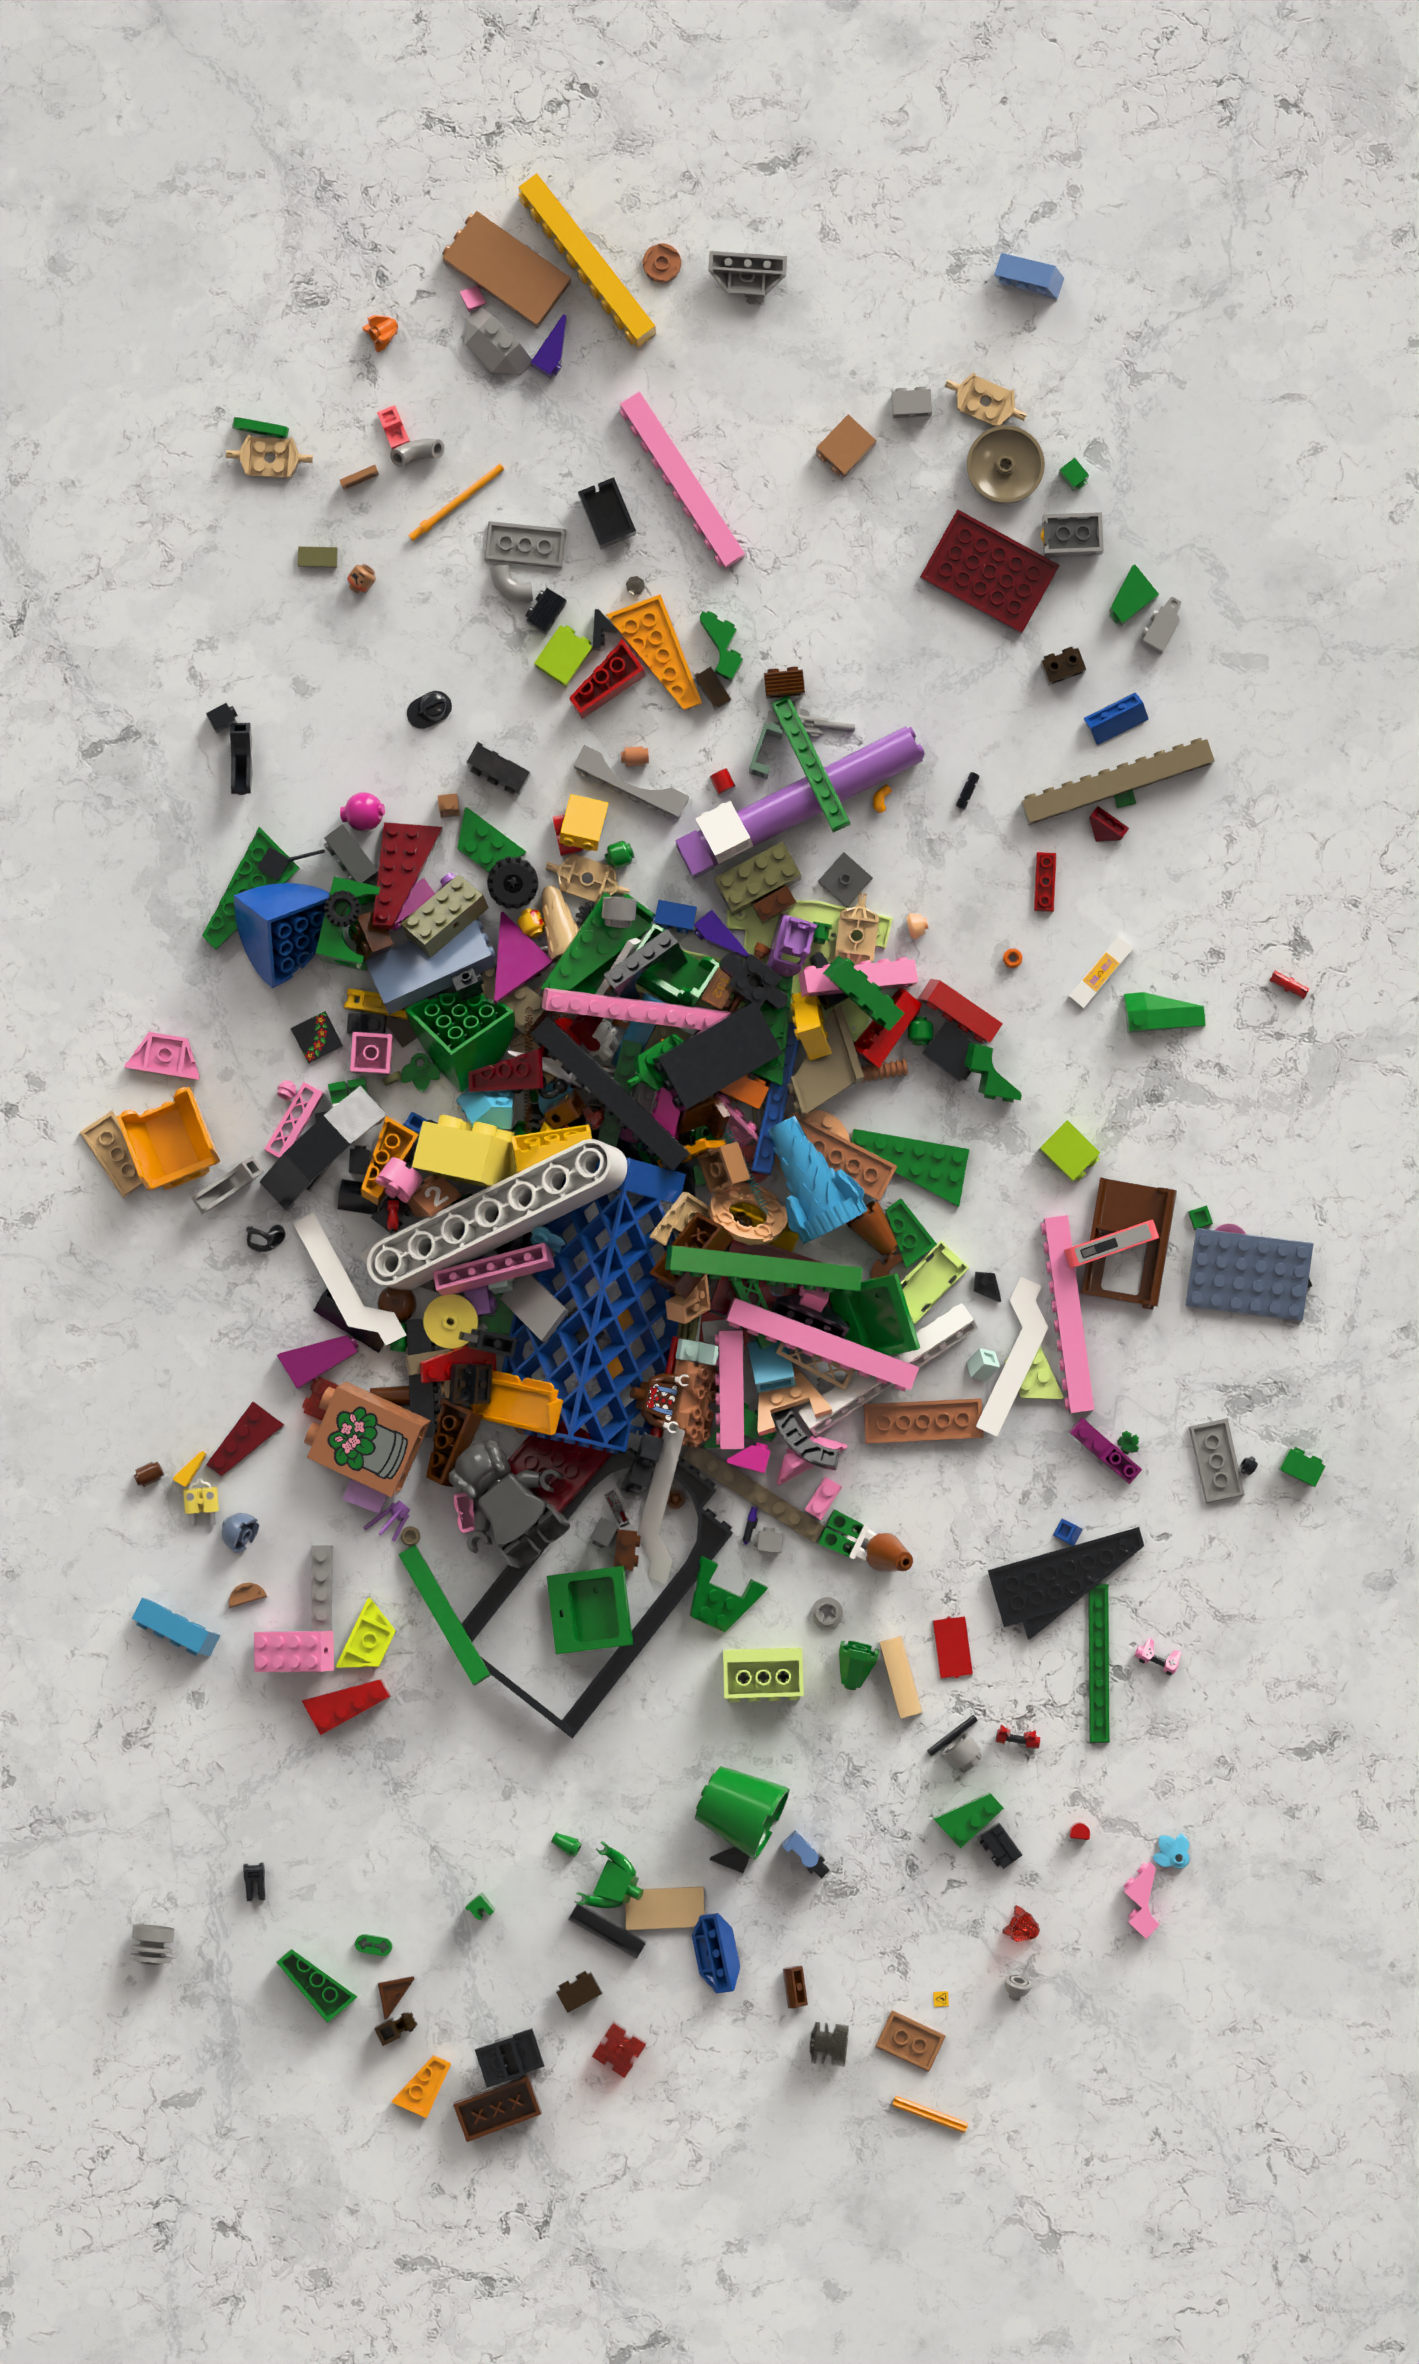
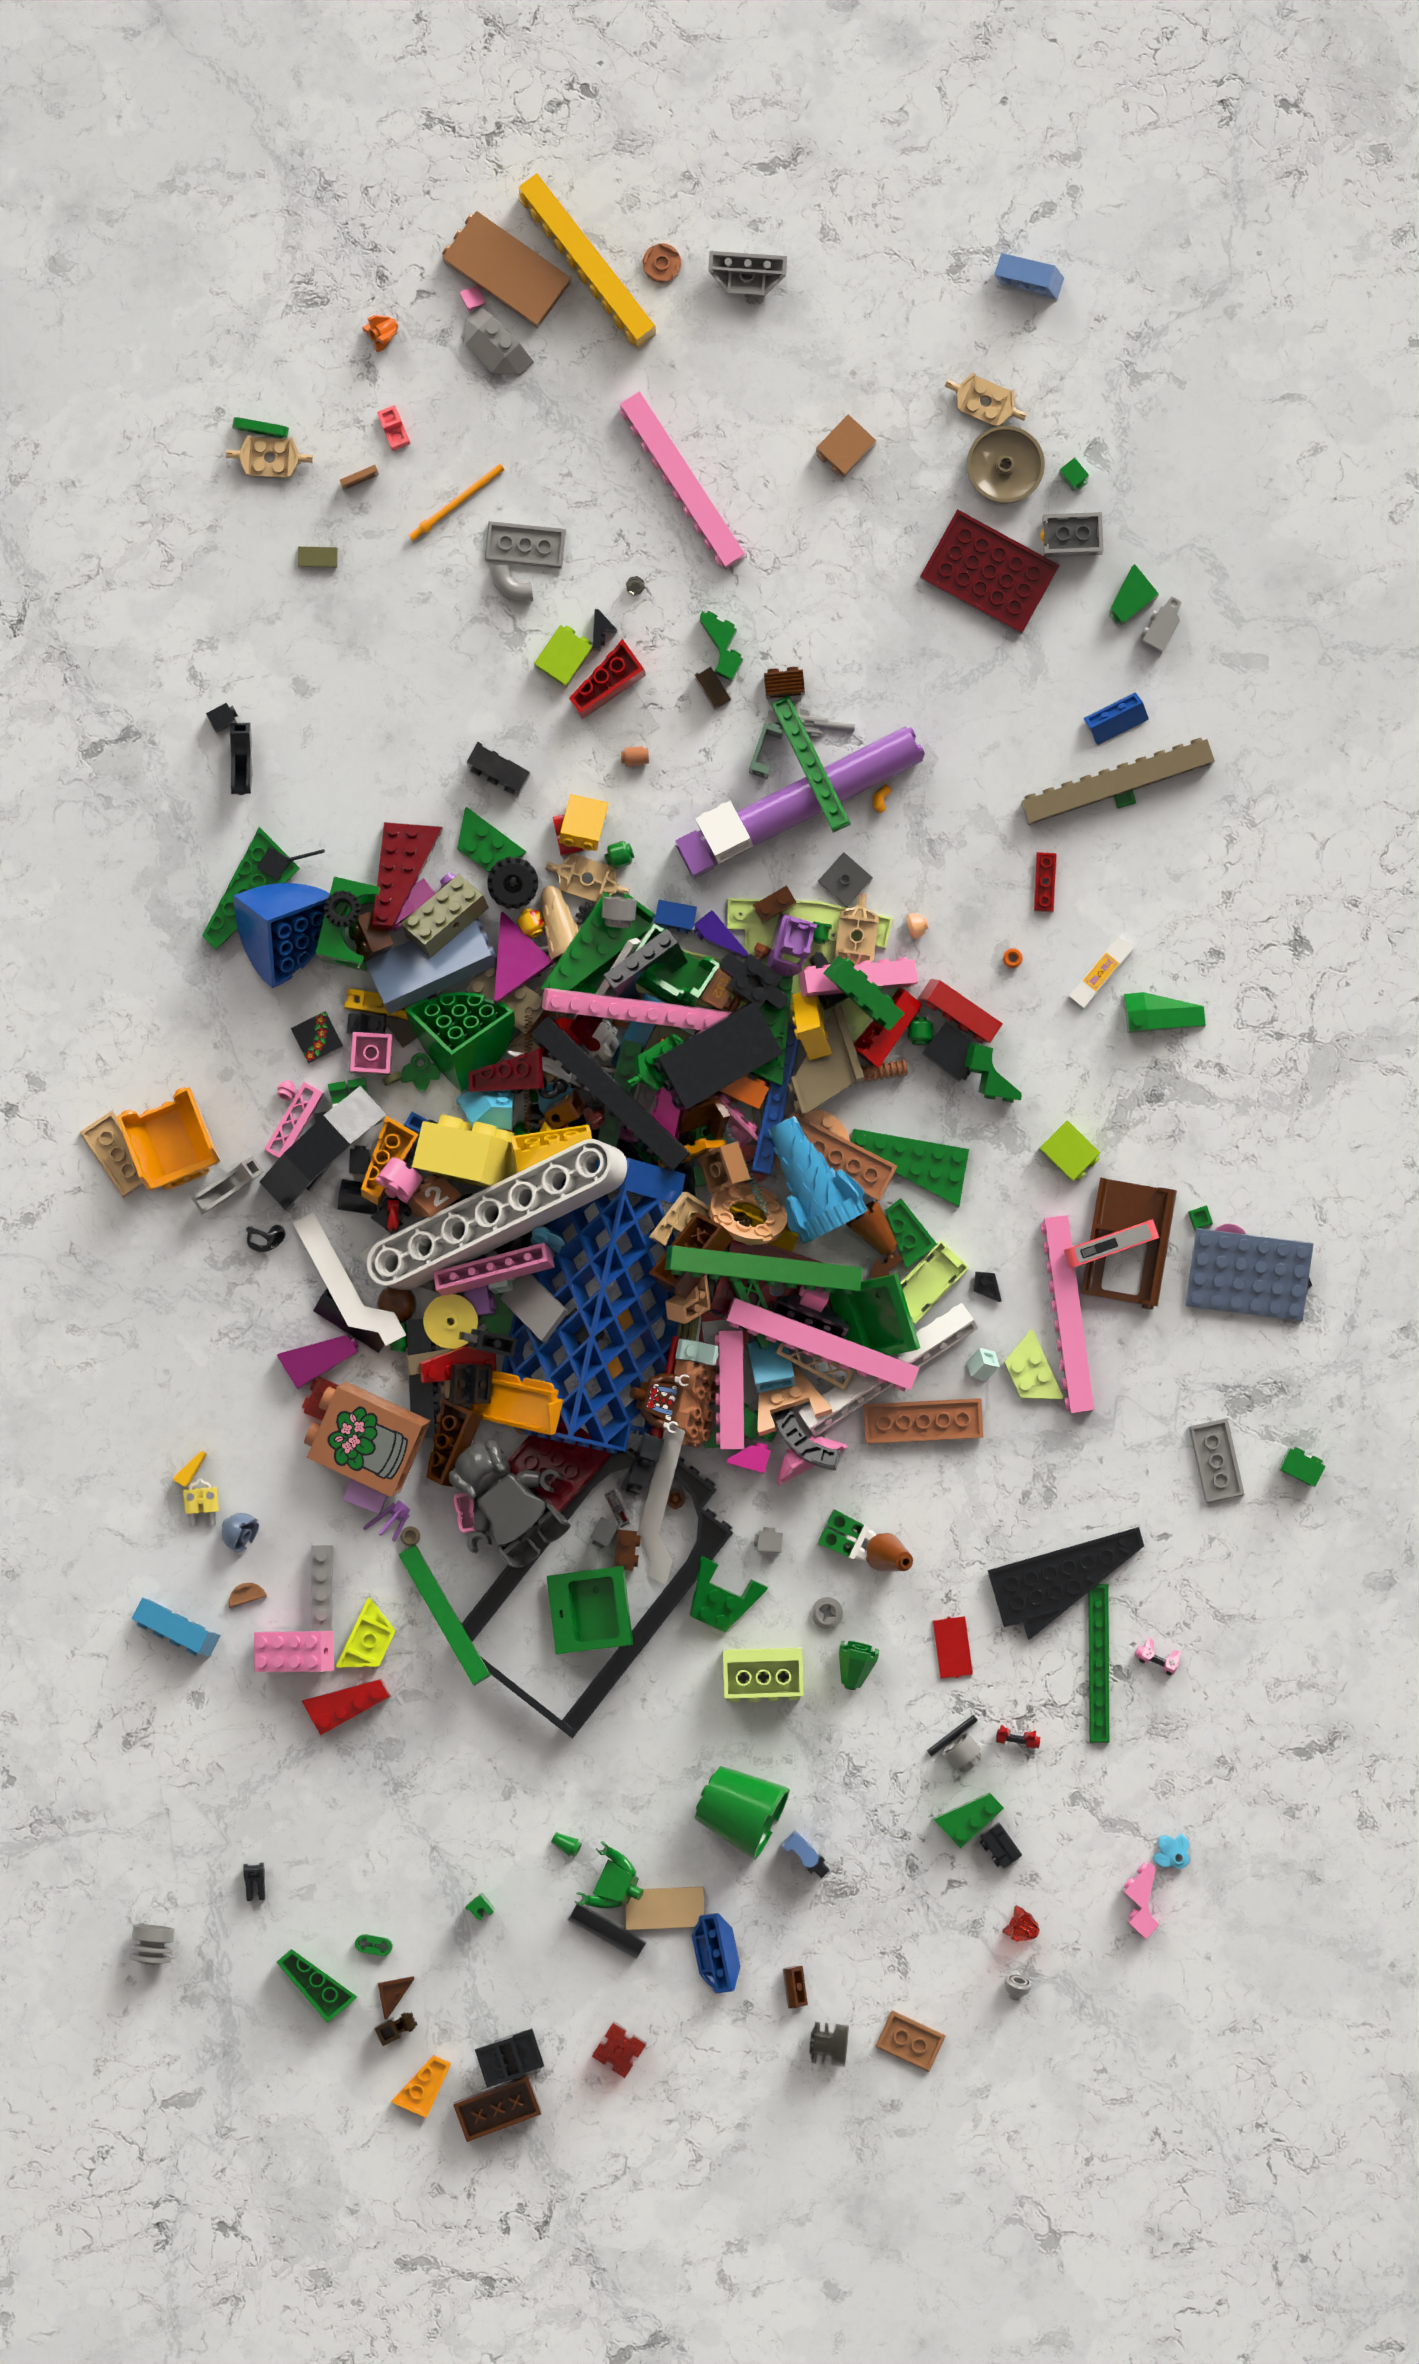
(148, 1474): reddish brown brick -> none
(164, 1056): bright pink wing -> none
(249, 1432): dark red wing -> none
(350, 856): dark grey piece -> none
(361, 578): medium nougat head -> none
(363, 811): dark pink brick -> none
(397, 1394): reddish brown brick -> none
(417, 450): light grey cylinder -> none
(429, 709): black piece -> none
(448, 805): medium nougat brick -> none
(468, 984): black brick -> none
(545, 611): black brick -> none
(550, 353): dark purple slope -> none
(579, 1991): dark brown brick -> none
(607, 513): black piece -> none
(653, 638): light orange wing -> none
(667, 800): light grey arch -> none
(722, 781): red brick -> none
(732, 1859): black tile -> none
(751, 1524): piece -> none
(754, 1492): dark tan plate -> none
(757, 878): olive brick -> none
(823, 1498): bright pink brick -> none
(900, 1677): tan brick -> none
(911, 402): light grey brick -> none
(930, 2114): light orange axle -> none
(941, 1999): yellow sticker -> none
(967, 790): black axle -> none
(1020, 1358): white sticker -> none
(1063, 665): dark brown brick -> none
(1067, 1532): blue slope -> none
(1079, 1831): red brick -> none
(1105, 1450): magenta slope -> none
(1106, 826): dark red slope -> none
(1128, 1443): green plant -> none
(1248, 1465): black plate -> none
(1289, 984): red pin -> none

